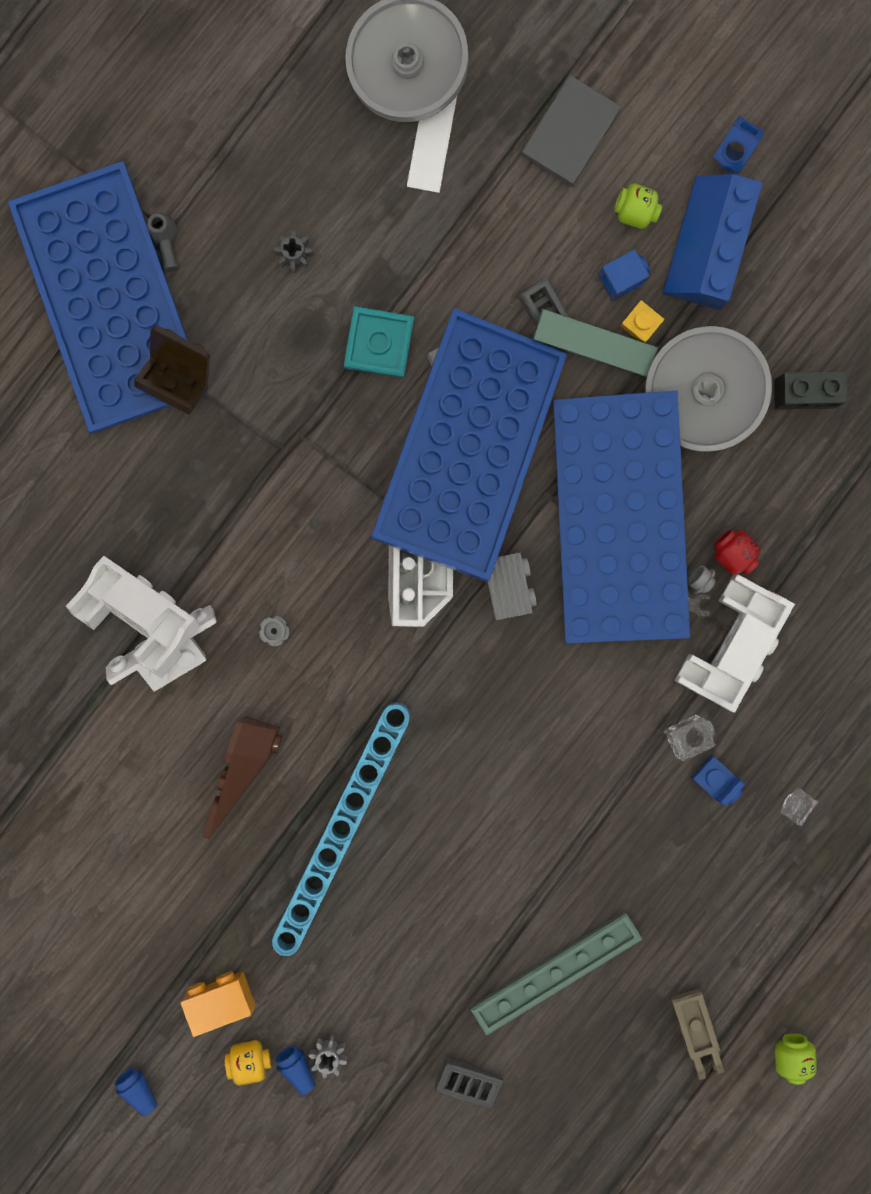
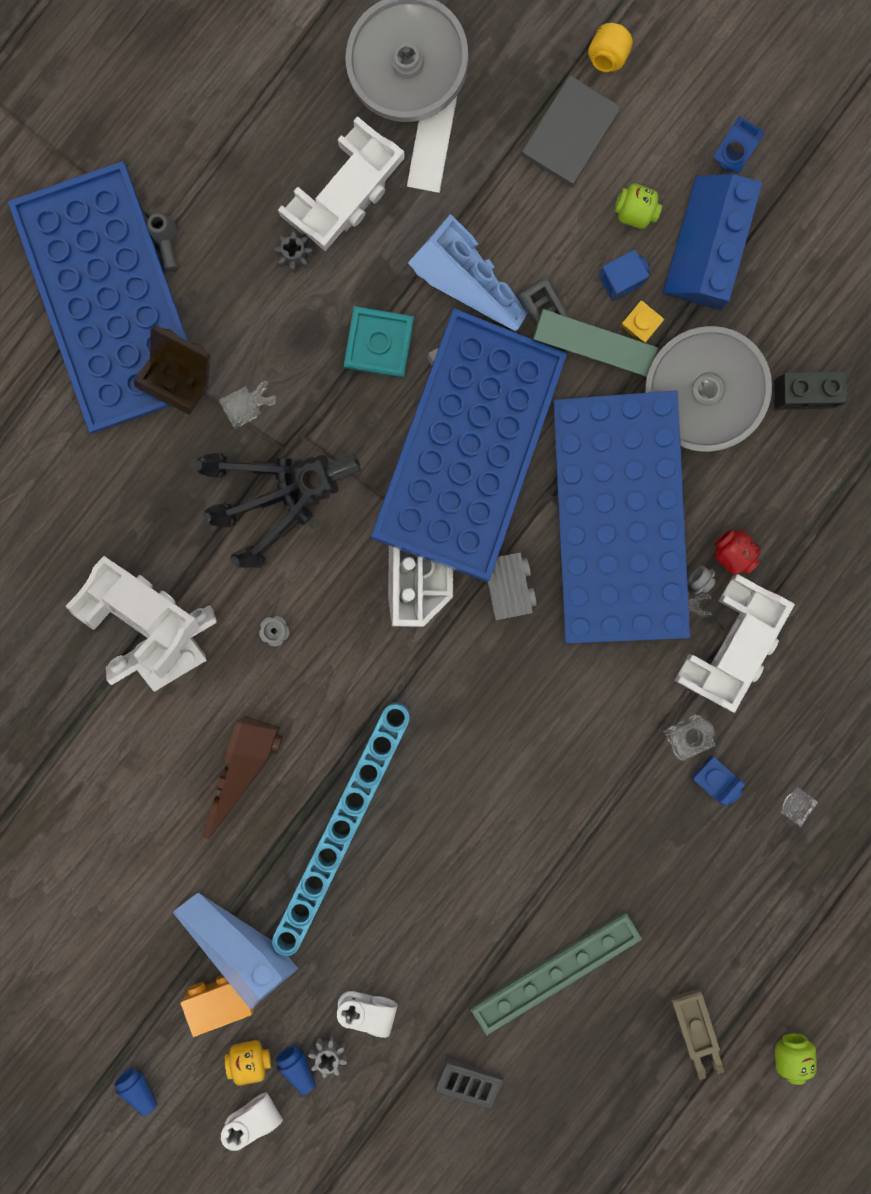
(225, 515): none -> black piece
(235, 949): none -> light blue wedge
(243, 405): none -> clear plate
(254, 1120): none -> white piece
(349, 191): none -> white bracket
(371, 1013): none -> white piece
(456, 268): none -> light blue wedge
(610, 47): none -> yellow head

